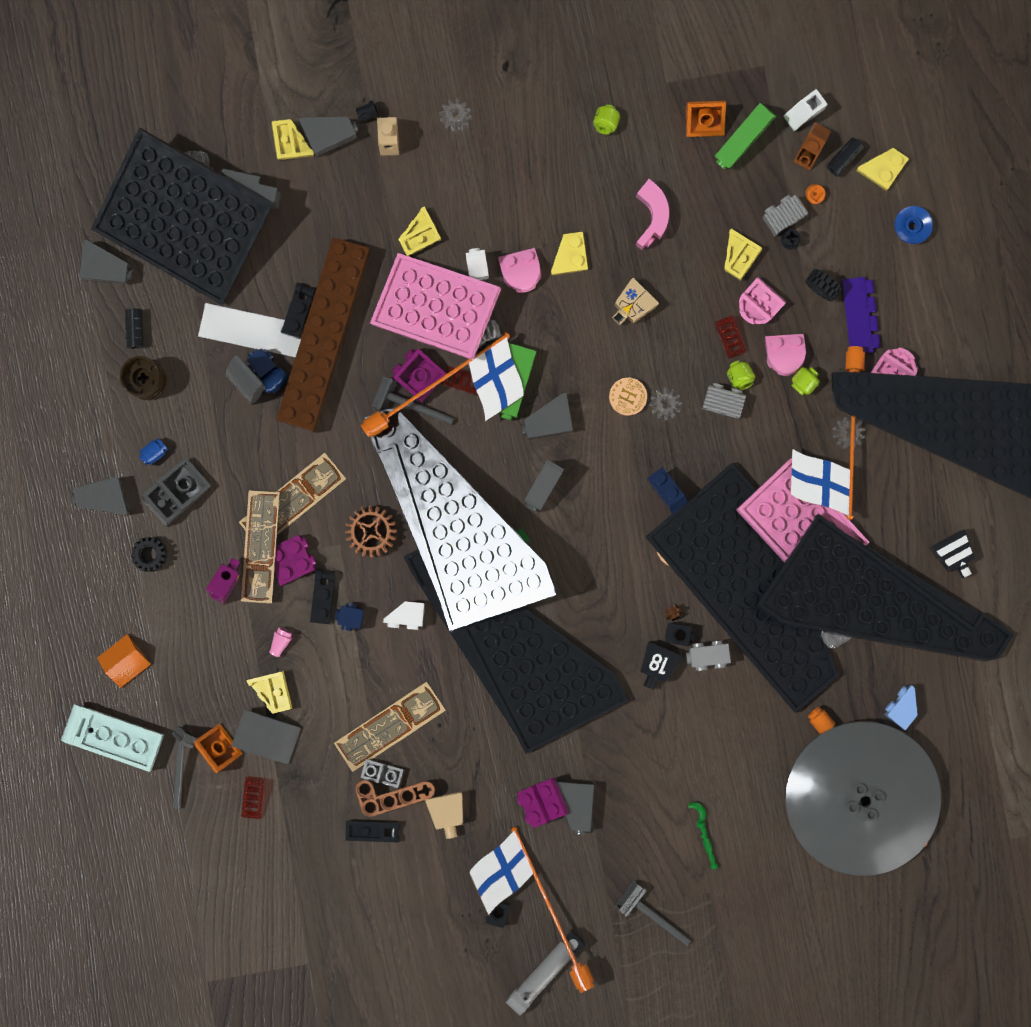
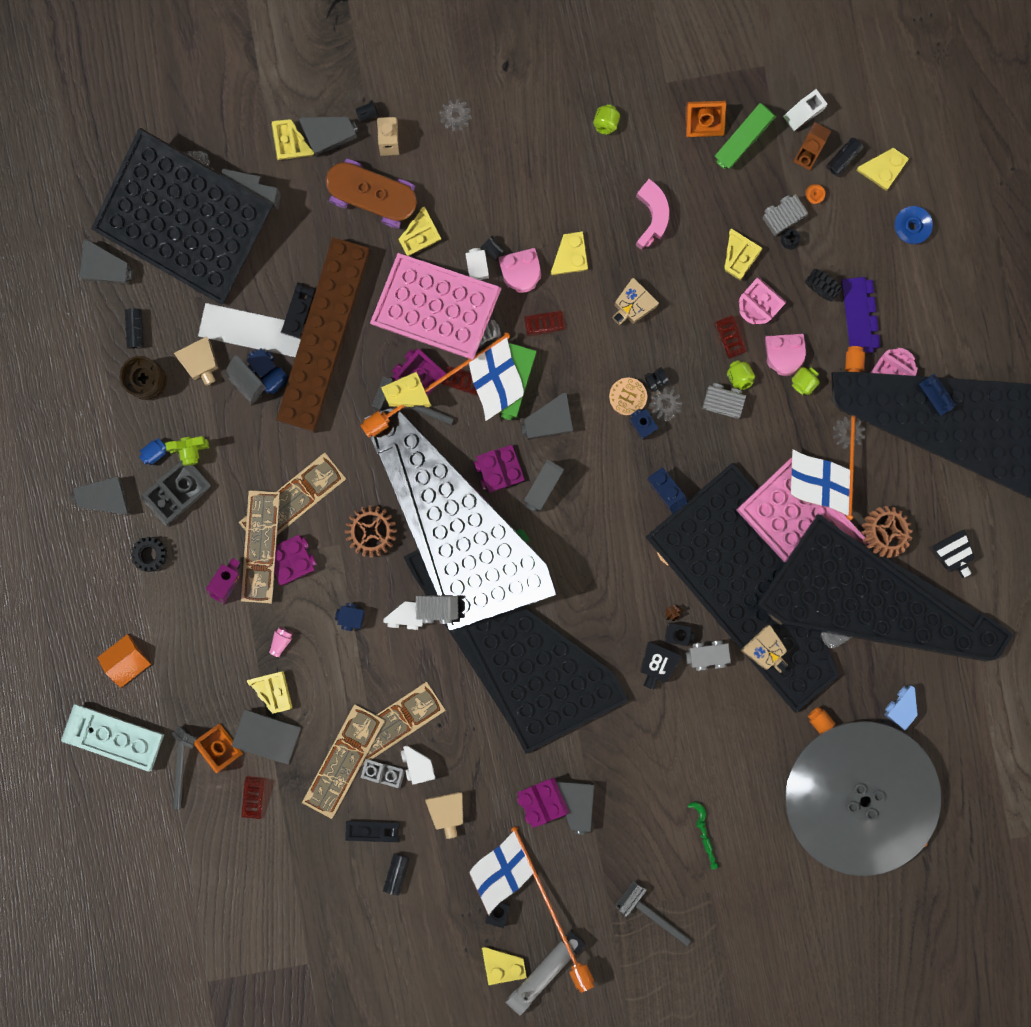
(187, 449): none -> lime plant
(199, 360): none -> tan torso
(322, 597): black plate -> none
(343, 761): none -> sticker
(371, 191): none -> dark orange piece
(396, 874): none -> black axle
(400, 802): nougat beam -> none
(406, 392): none -> light yellow wing
(419, 765): none -> white slope
(436, 608): none -> light grey brick
(492, 248): none -> black bush
(499, 469): none -> magenta plate
(502, 966): none -> light yellow wing
(527, 319): none -> clear red slope
(643, 430): none -> dark blue brick
(656, 379): none -> black wheel
(766, 649): none -> tan torso
(901, 532): none -> nougat gear
(937, 394): none -> dark blue hinge

